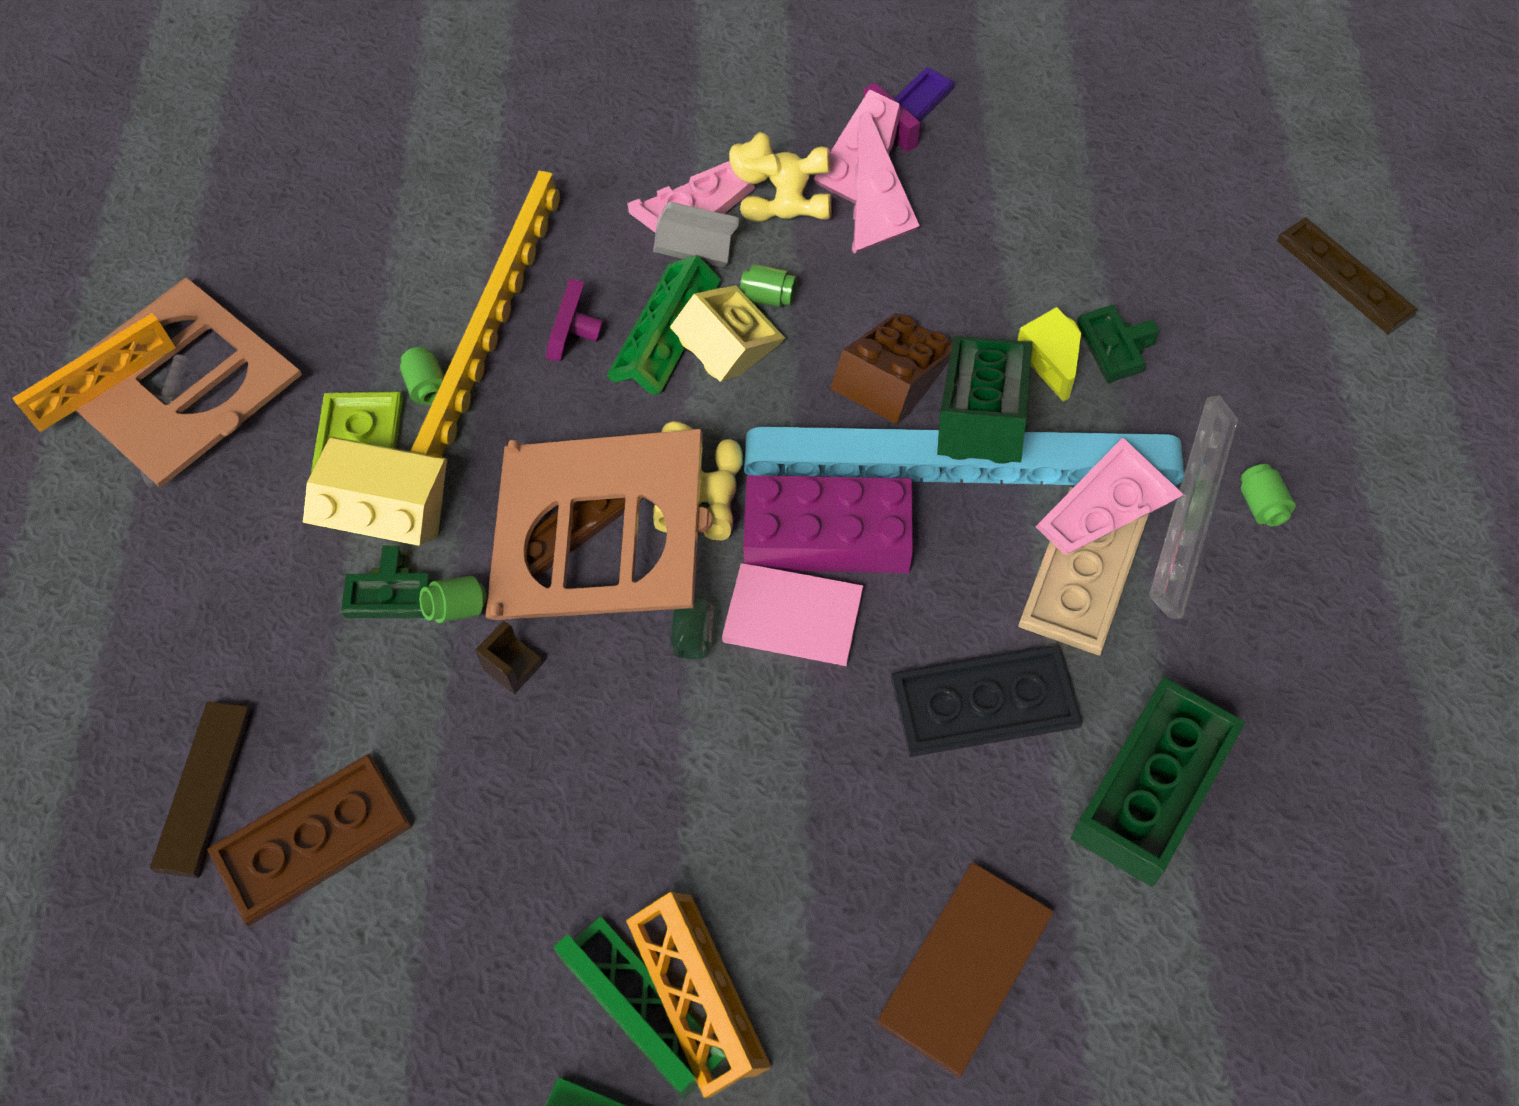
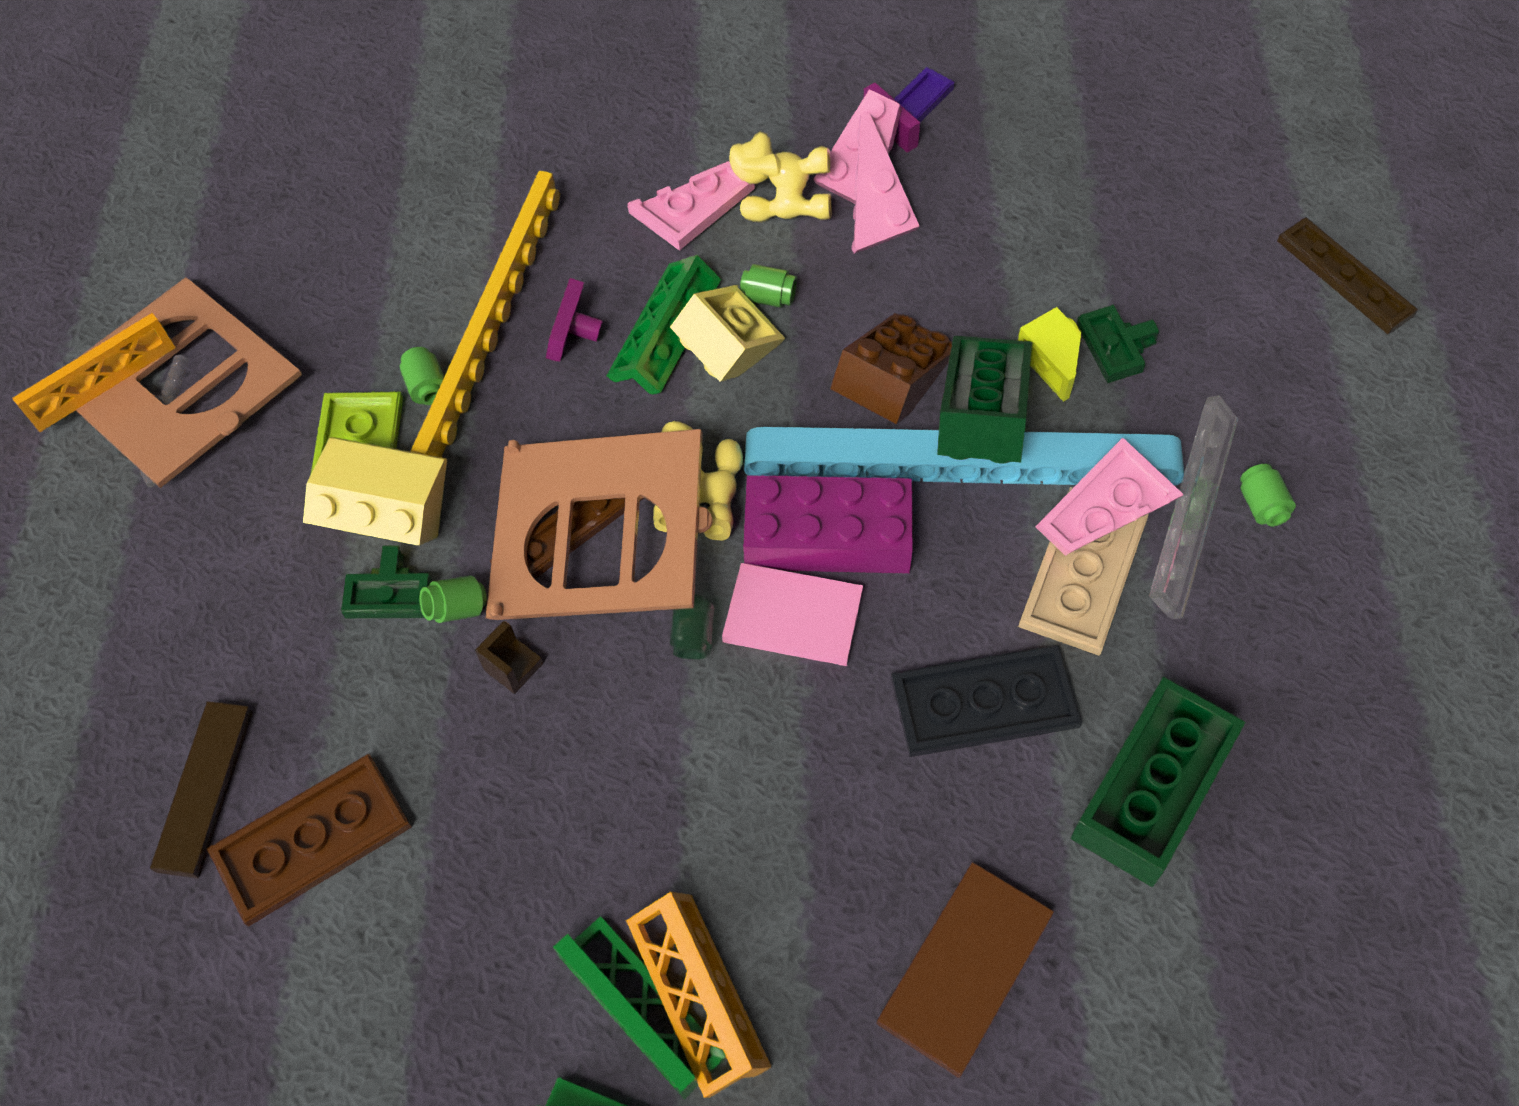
(694, 231): light grey panel -> none

